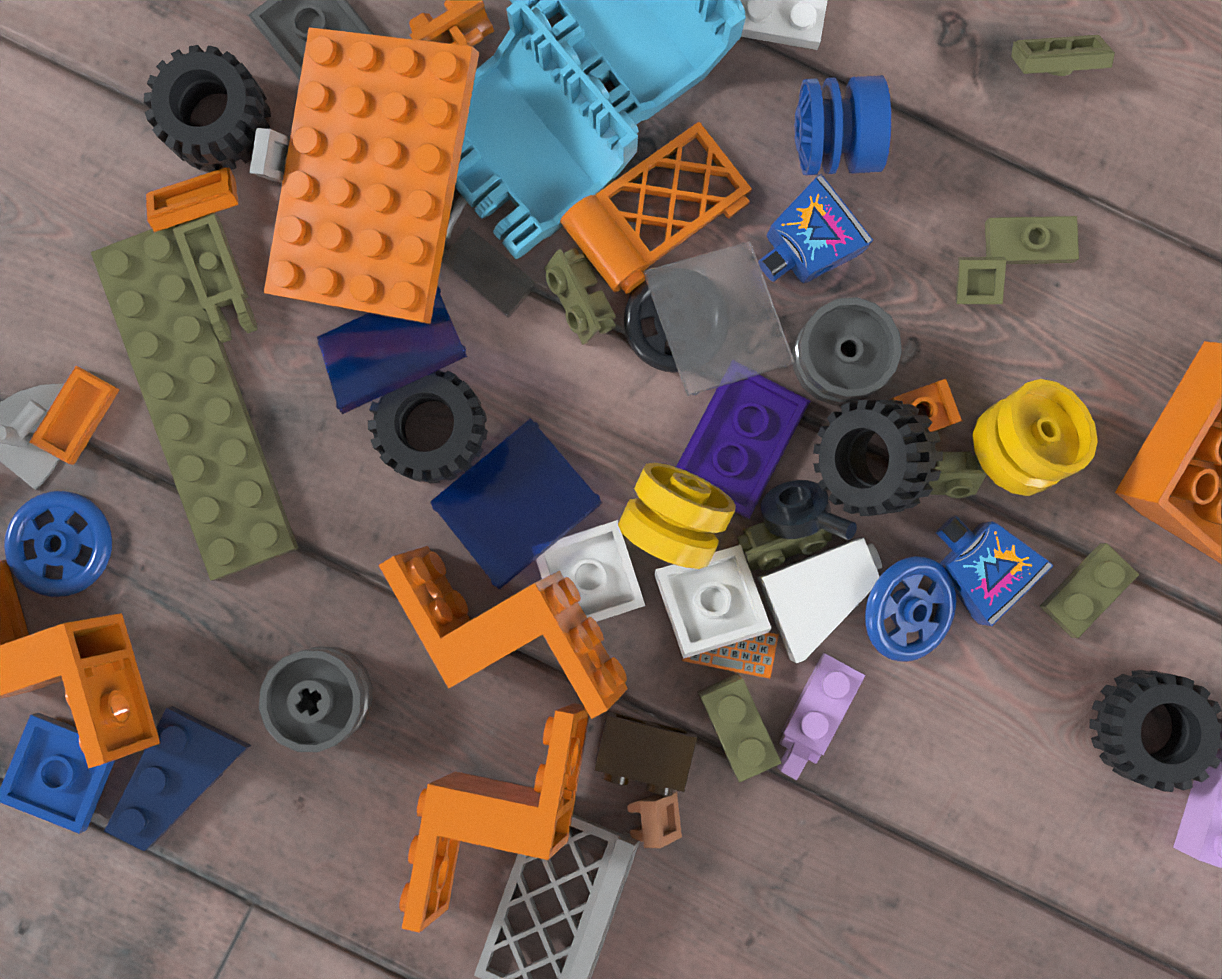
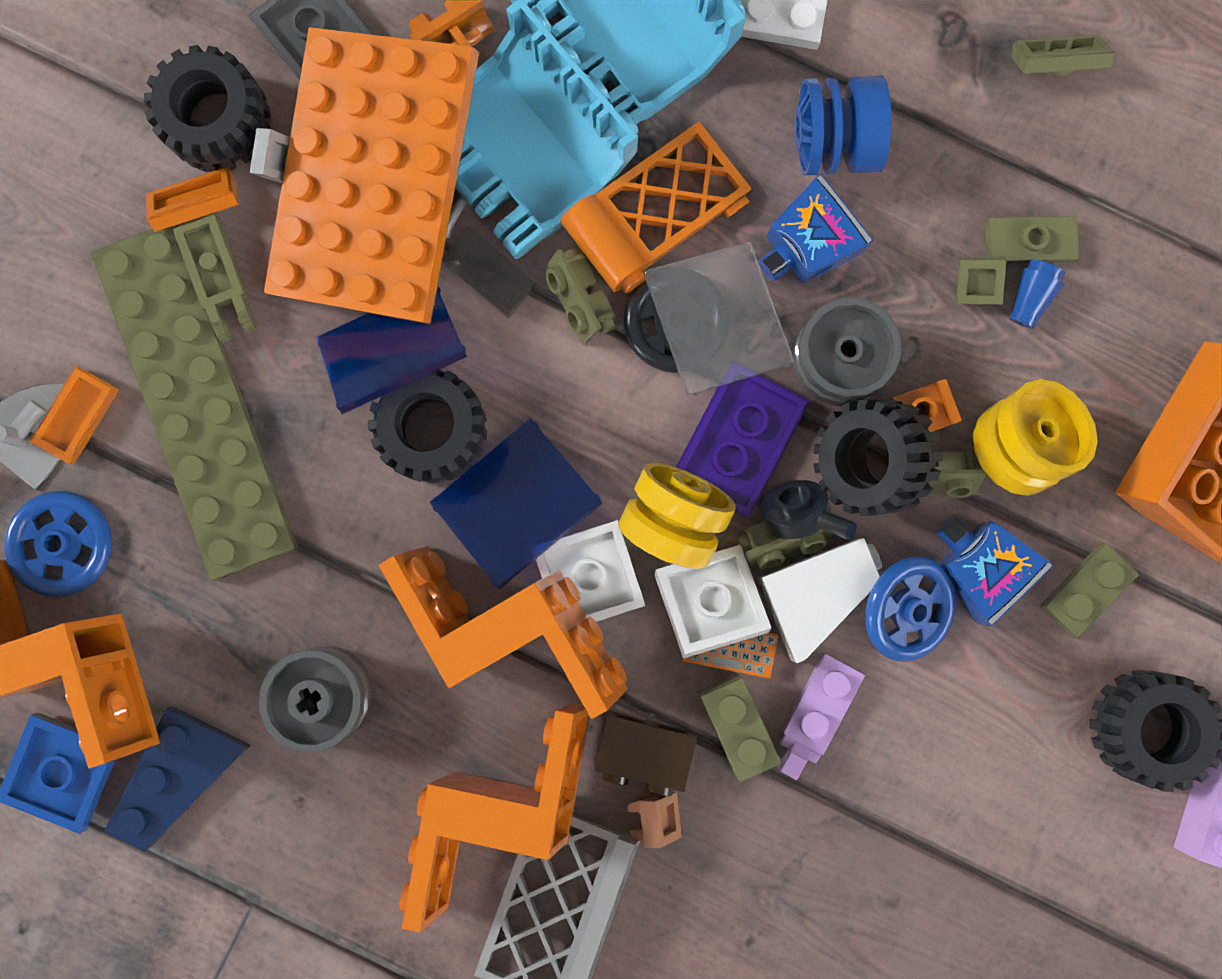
(1035, 292): none -> blue cone

